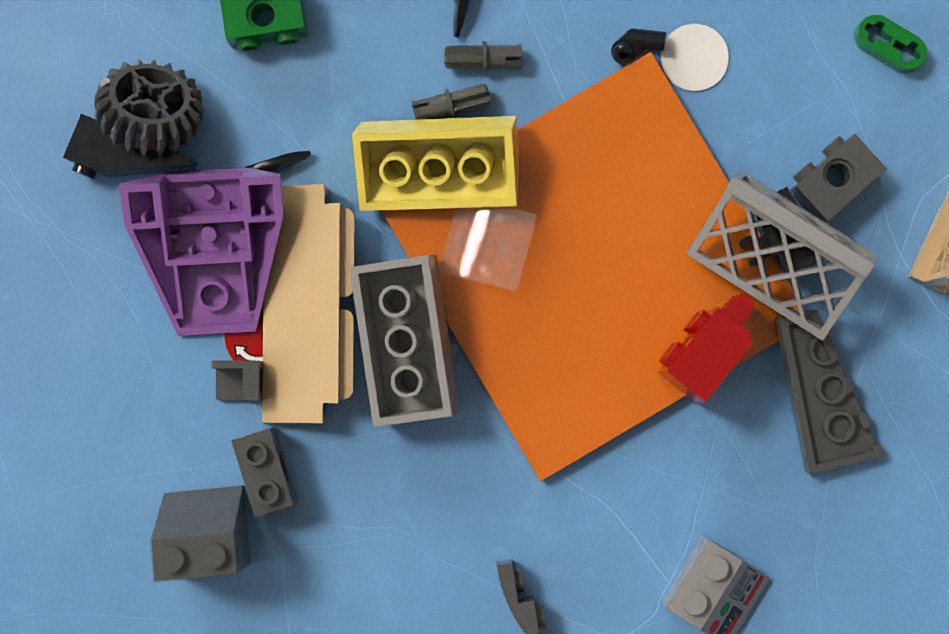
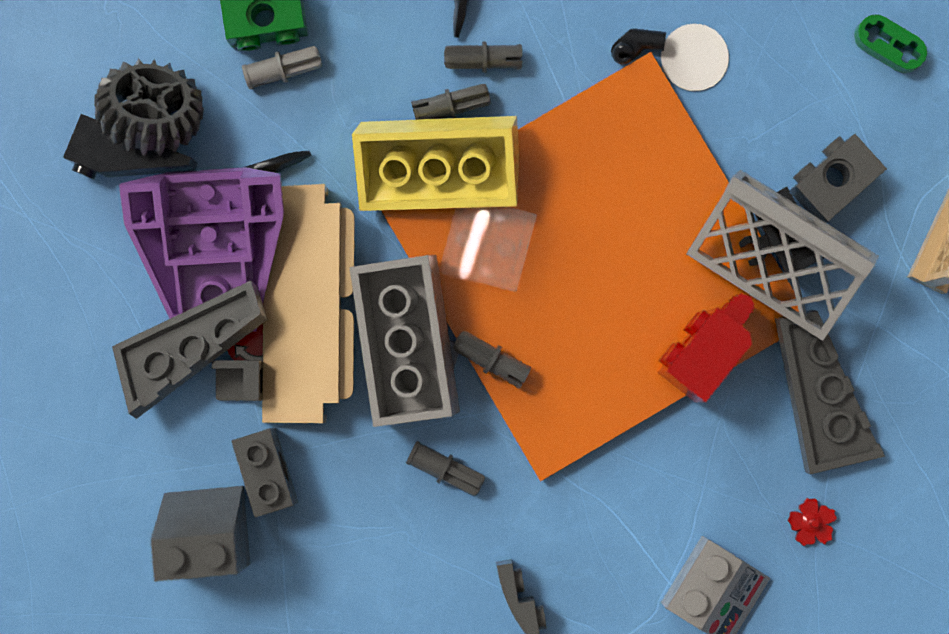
(180, 347): none -> dark grey wing
(281, 67): none -> light grey axle
(445, 469): none -> dark grey axle
(491, 359): none -> dark grey axle
(812, 522): none -> red plant

